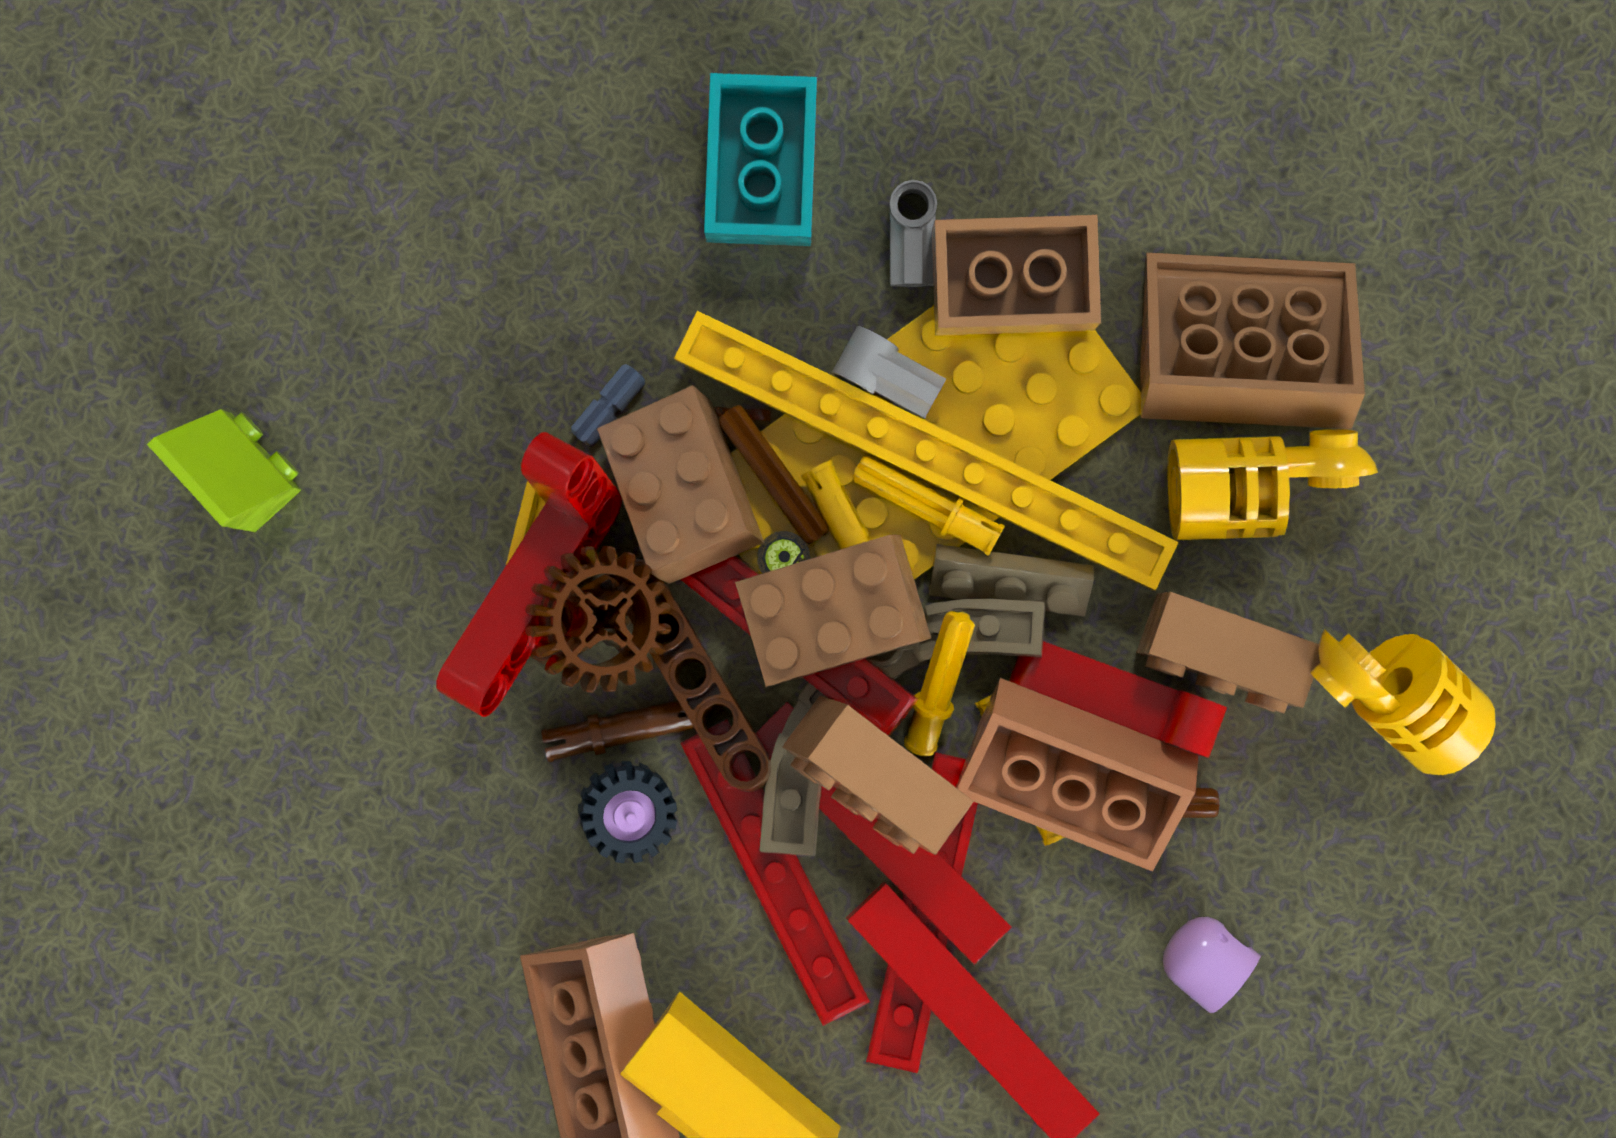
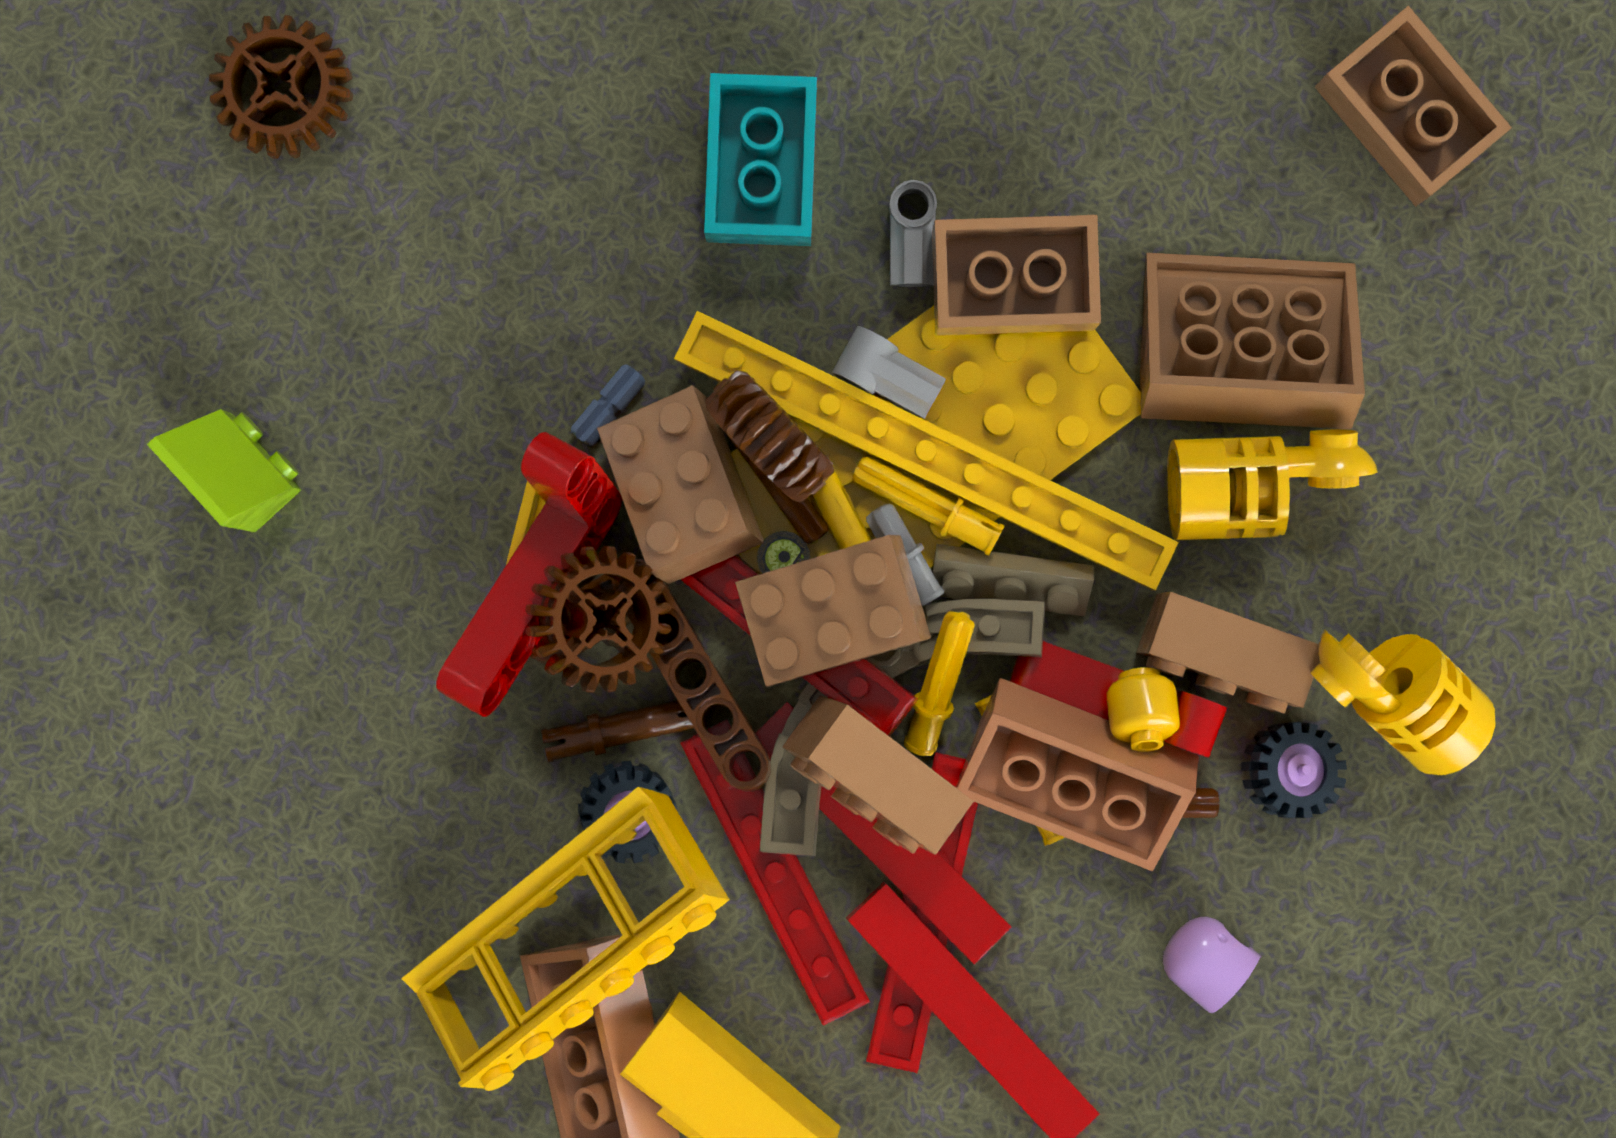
(247, 55): none -> reddish brown gear
(606, 975): none -> yellow window
(769, 436): none -> reddish brown gear
(887, 521): none -> light grey axle
(1143, 708): none -> yellow head
(1293, 770): none -> black wheel
(1412, 106): none -> medium nougat brick

